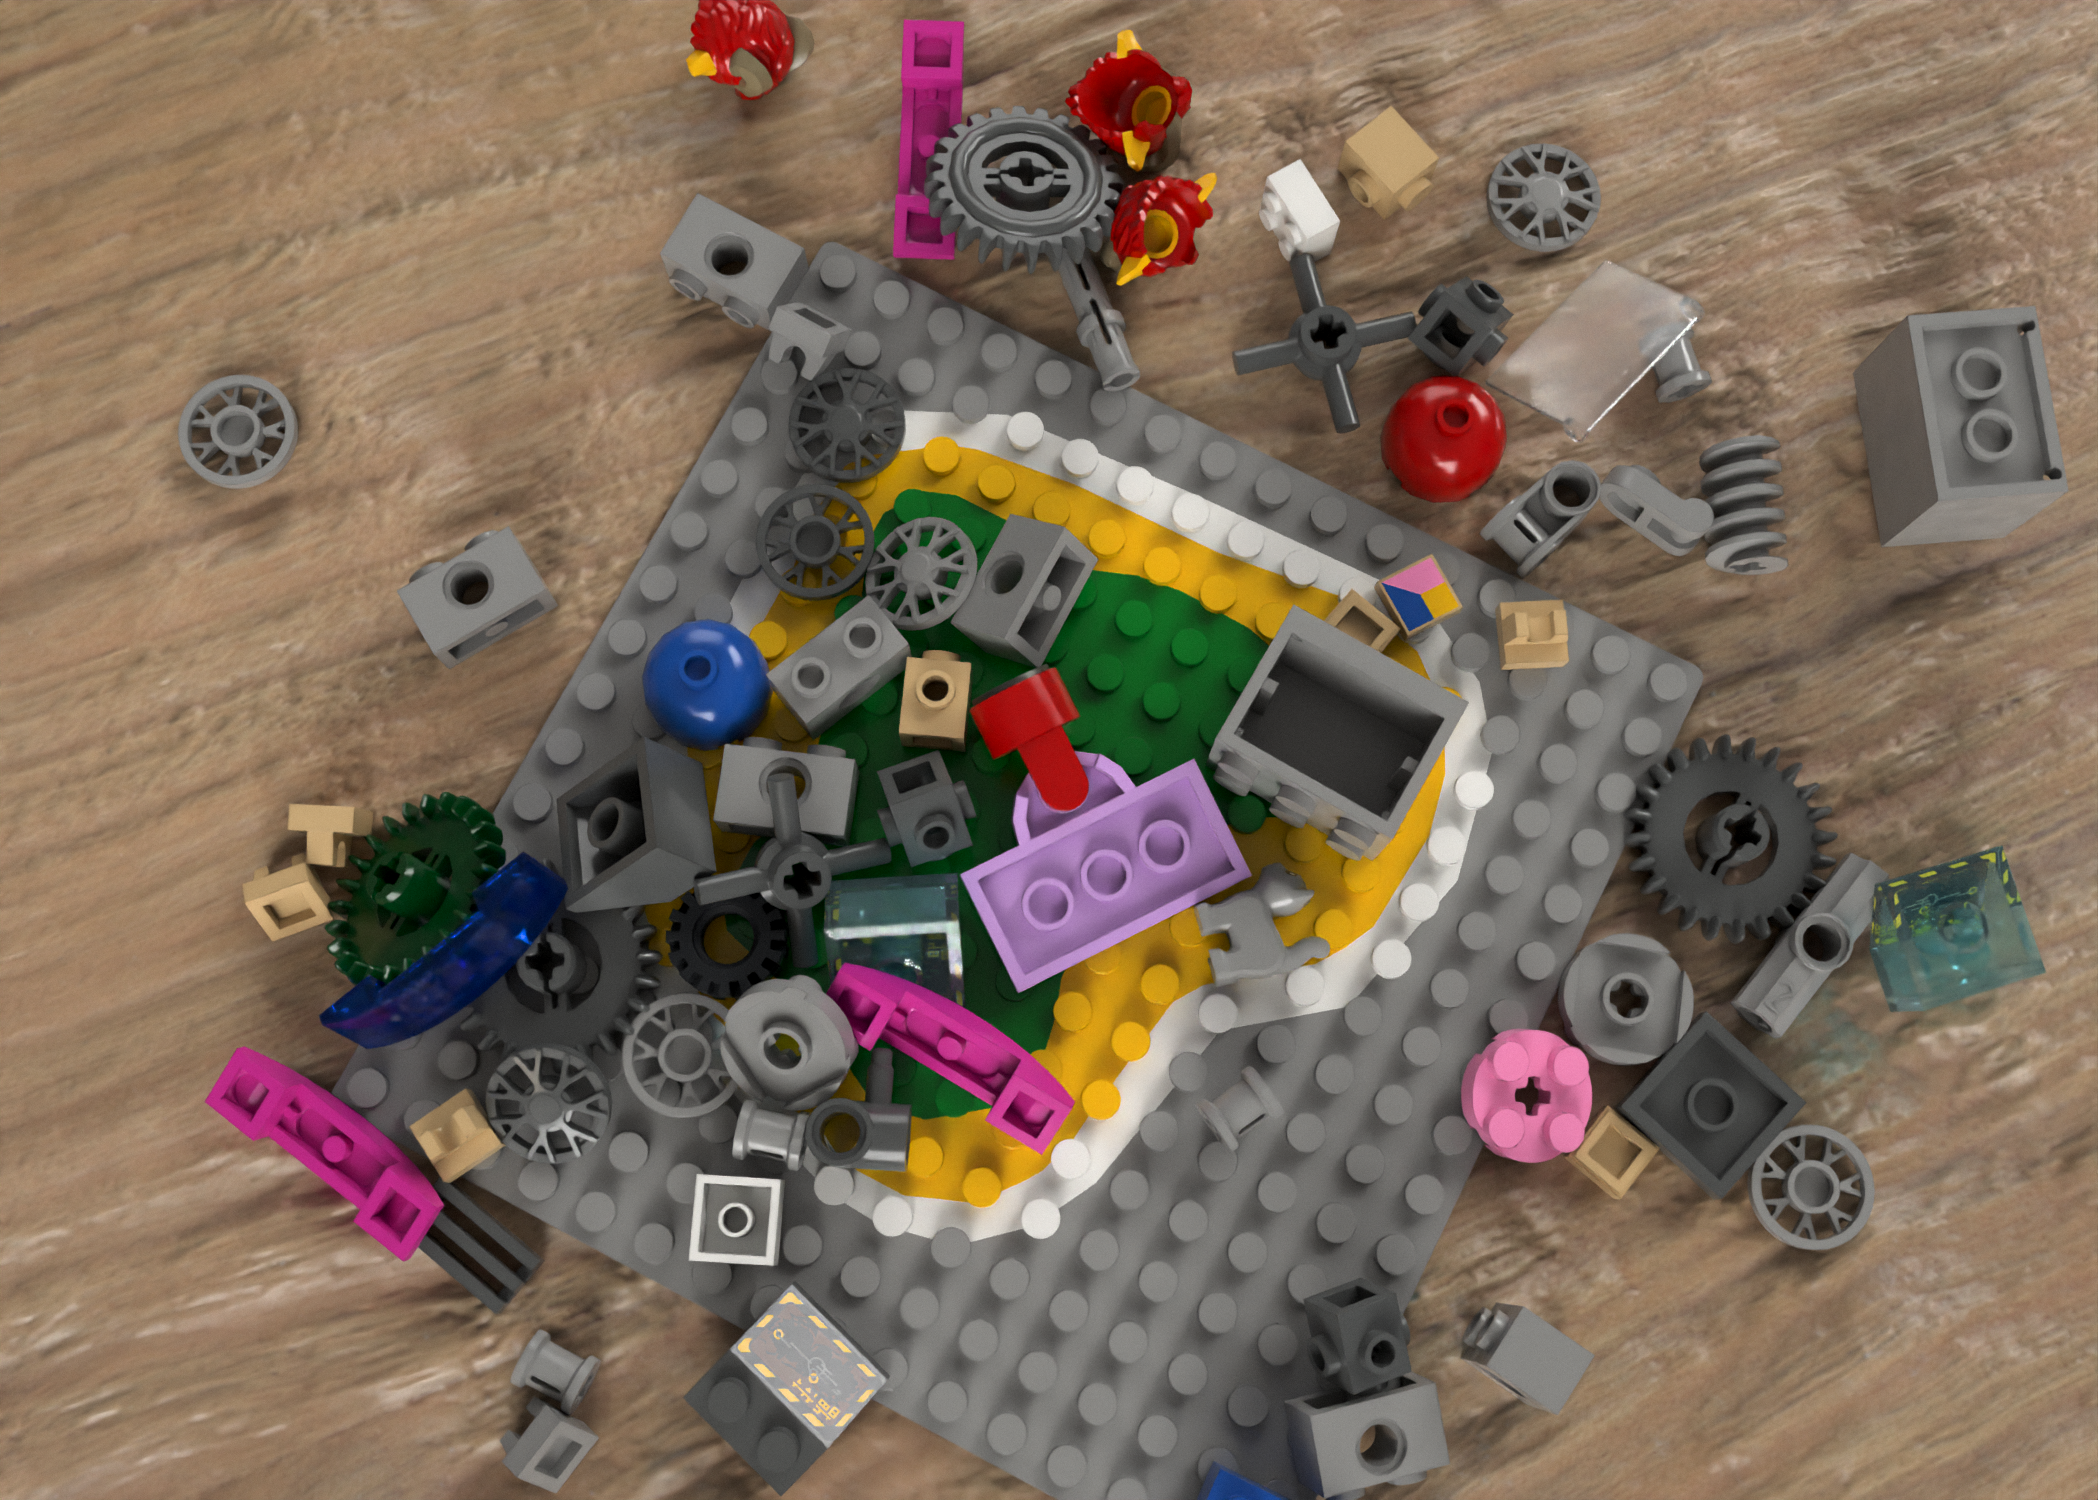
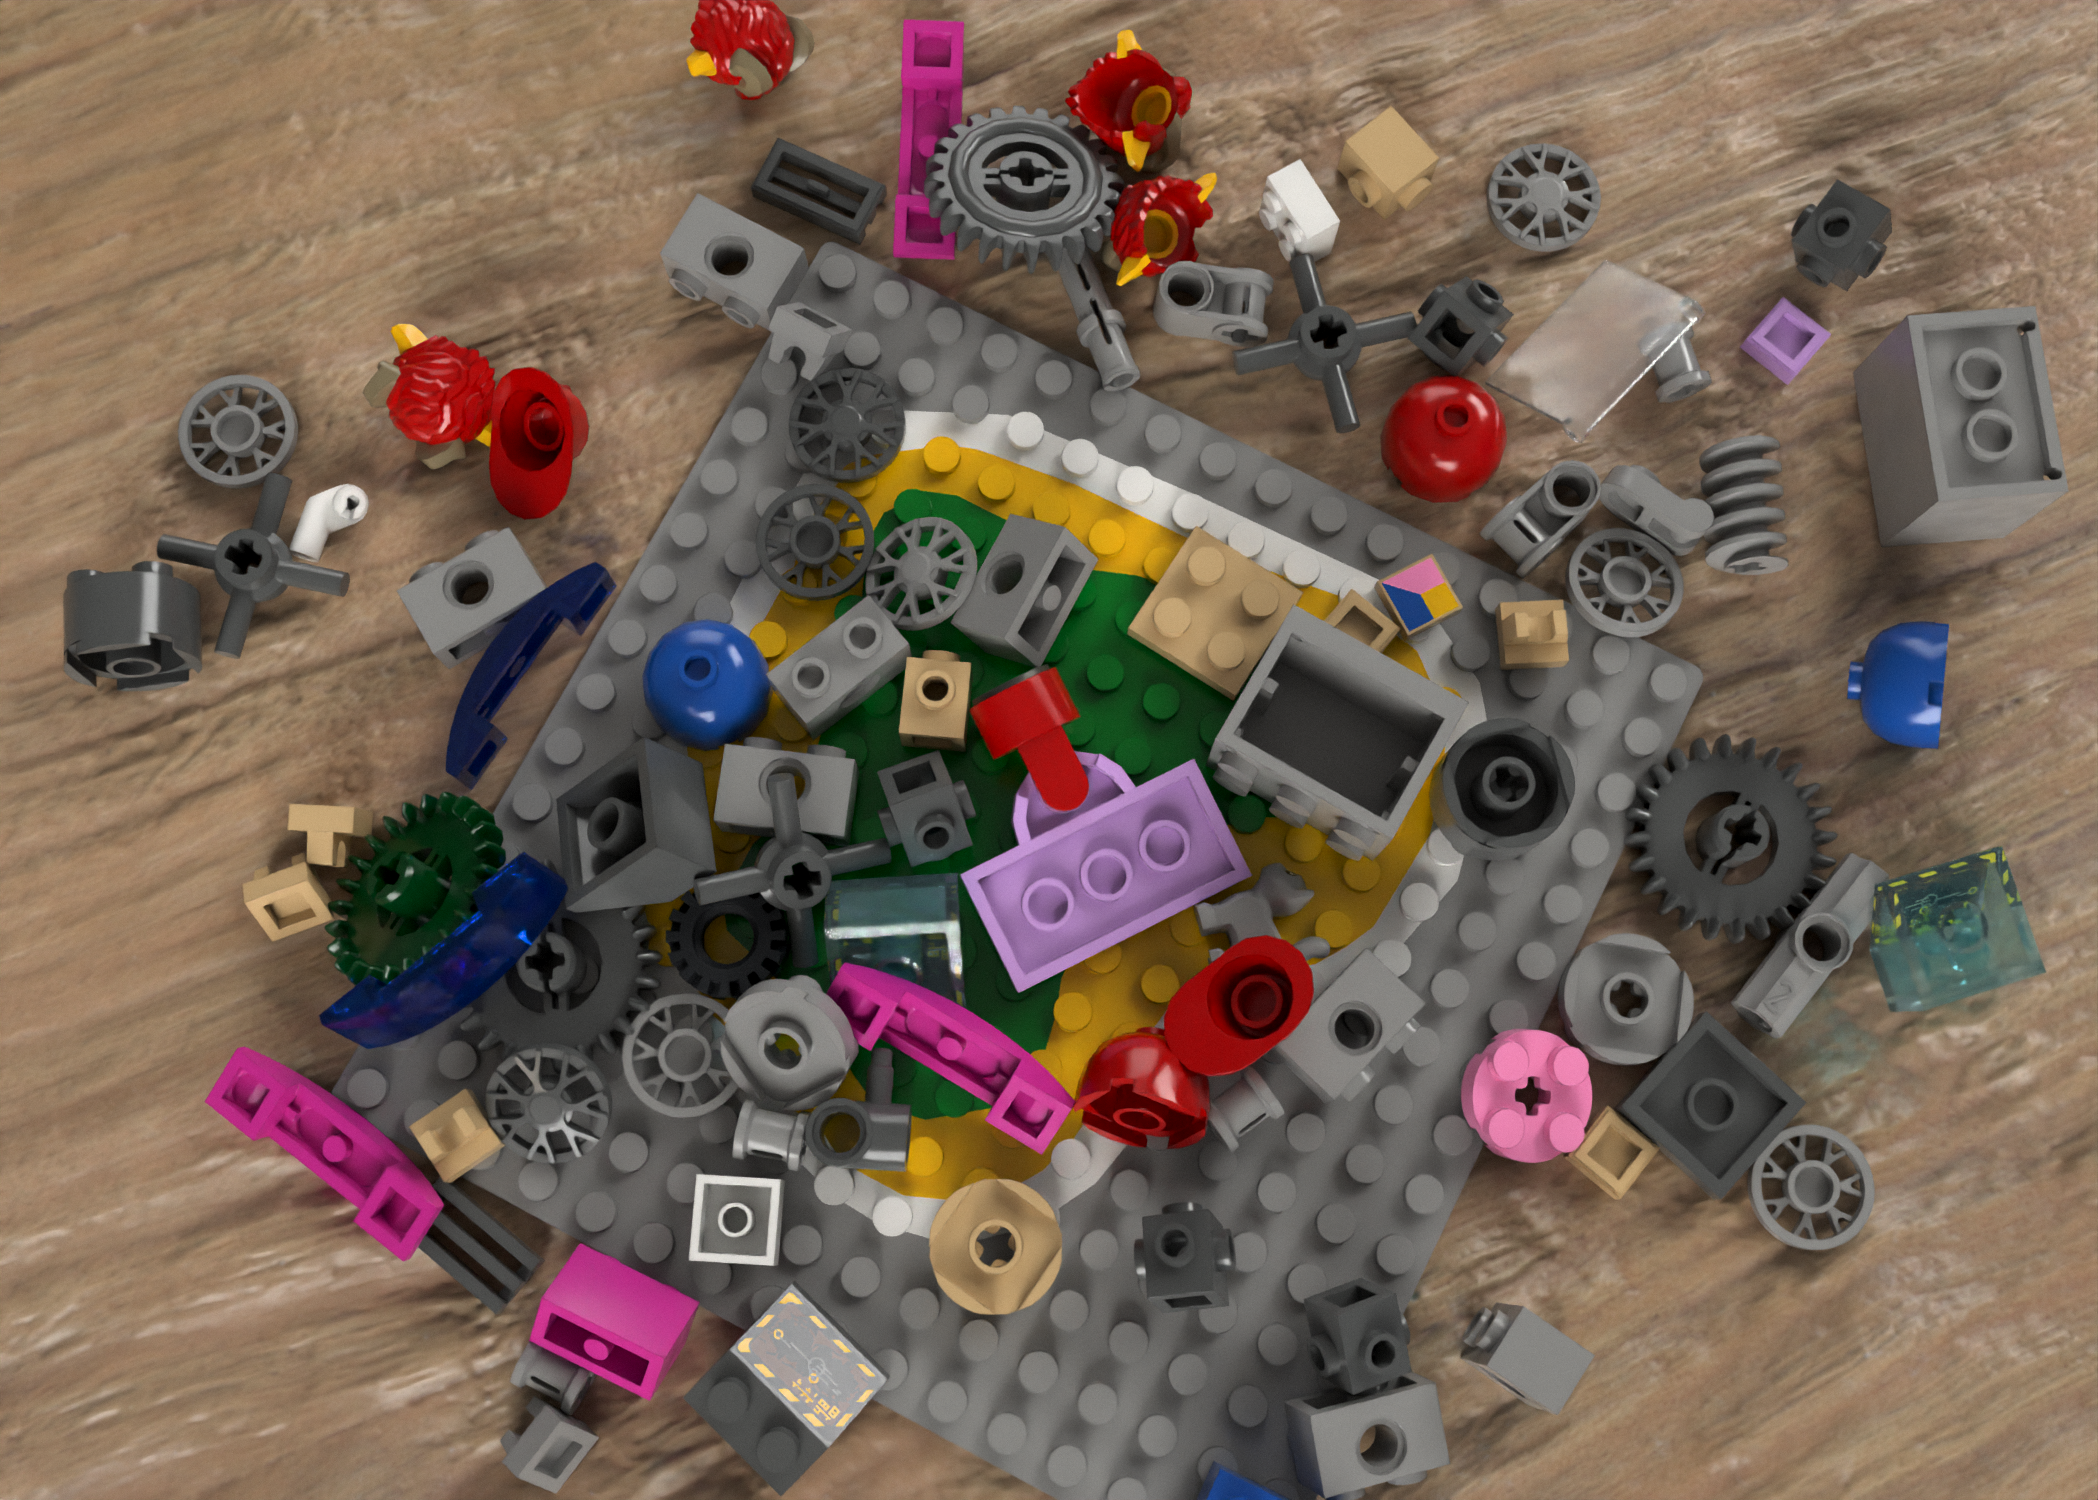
(132, 627): none -> dark grey brick
(260, 584): none -> dark grey bar
(324, 515): none -> white arm
(435, 395): none -> red hair
(534, 441): none -> red piece
(568, 602): none -> clear blue slope
(614, 1321): none -> dark pink brick
(810, 211): none -> dark grey tile
(957, 1252): none -> tan plate
(1142, 1089): none -> red cylinder
(1185, 1258): none -> dark grey brick
(1214, 613): none -> tan plate
(1219, 303): none -> light grey piece
(1239, 1006): none -> red piece
(1379, 1000): none -> light grey brick
(1515, 758): none -> dark grey brick
(1624, 582): none -> light grey wheel
(1785, 340): none -> lavender tile
(1841, 237): none -> dark grey brick
(1903, 683): none -> blue cylinder

